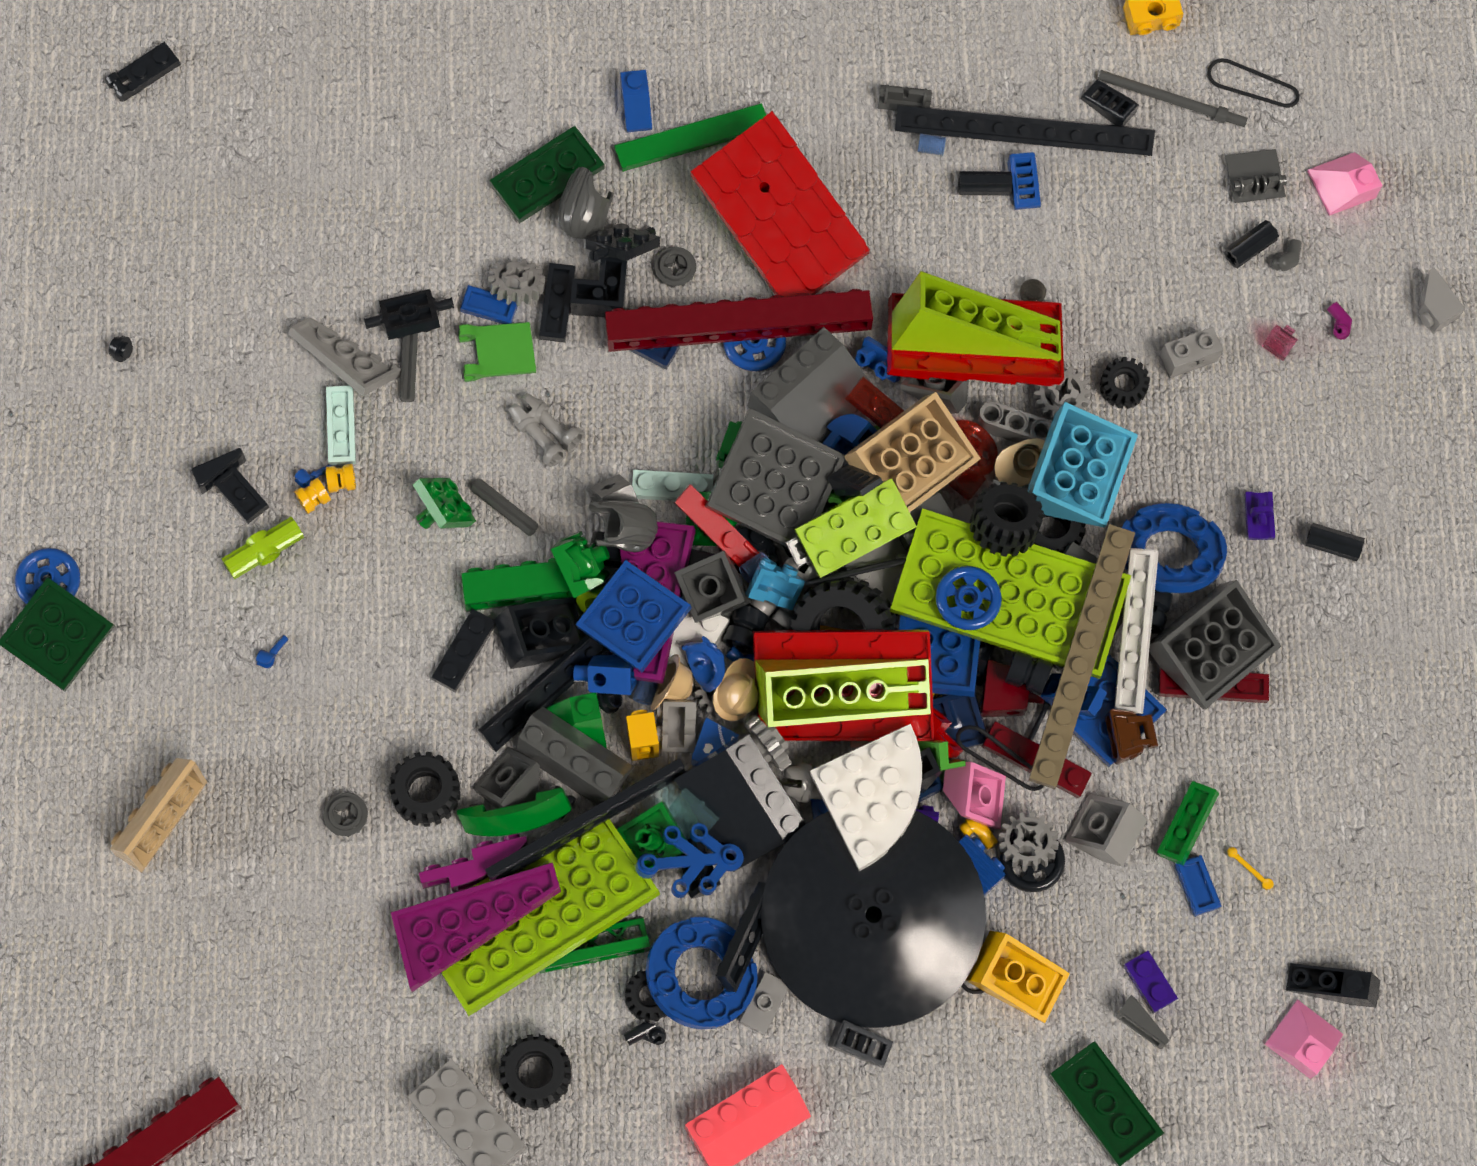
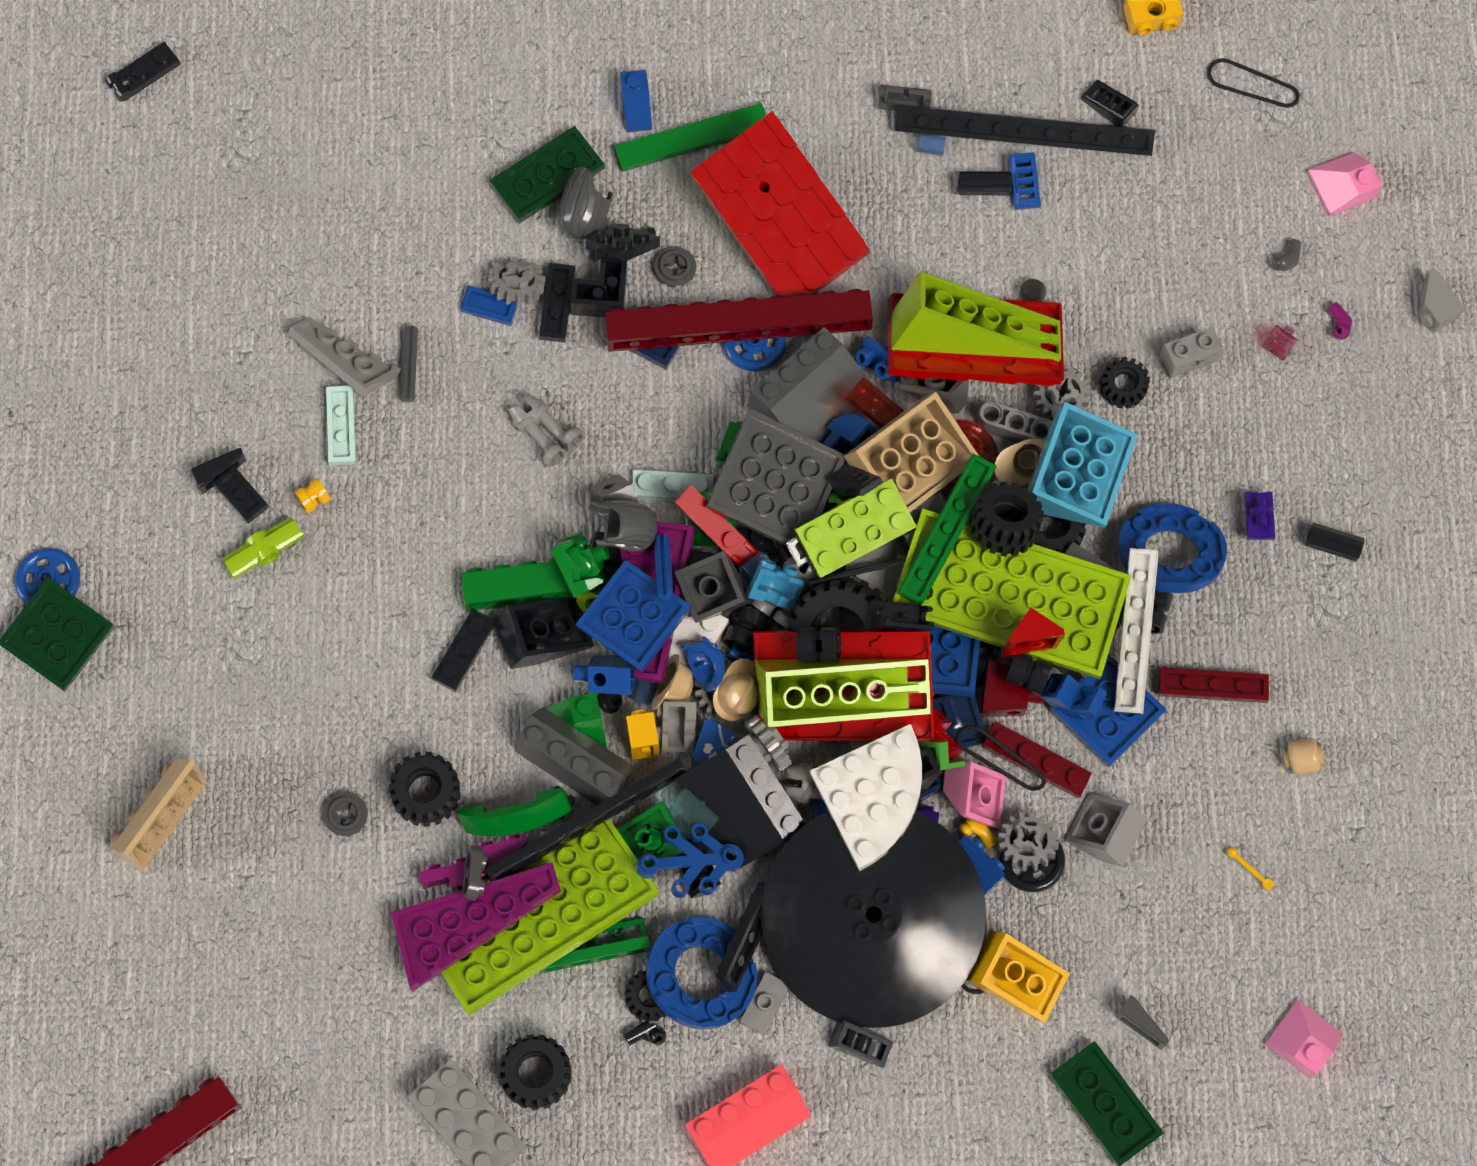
(120, 348): black plate -> none
(267, 659): blue hand -> none
(303, 477): blue hand -> none
(347, 478): yellow wheel -> none
(409, 314): black plate -> none
(443, 504): green plate -> none
(474, 864): none -> dark grey plate
(500, 350): bright green flag -> none
(504, 507): dark grey axle -> none
(510, 780): dark grey slope -> none
(539, 693): black tile -> none
(663, 568): none -> blue axle
(809, 644): none -> black wheel
(899, 616): none -> black hinge
(946, 530): none -> green tile
(970, 575): blue plate -> none
(1033, 635): none -> red slope
(1039, 720): black hinge -> none
(1081, 657): dark tan plate -> none
(1126, 736): reddish brown piece -> none
(1150, 982): dark purple plate -> none
(1187, 823): green plate -> none
(1198, 886): blue tile -> none
(1214, 644): dark grey slope -> none
(1220, 114): dark grey bar -> none
(1251, 244): black axle -> none
(1255, 176): dark grey hinge -> none
(1304, 756): none -> tan head
(1334, 984): black slope -> none

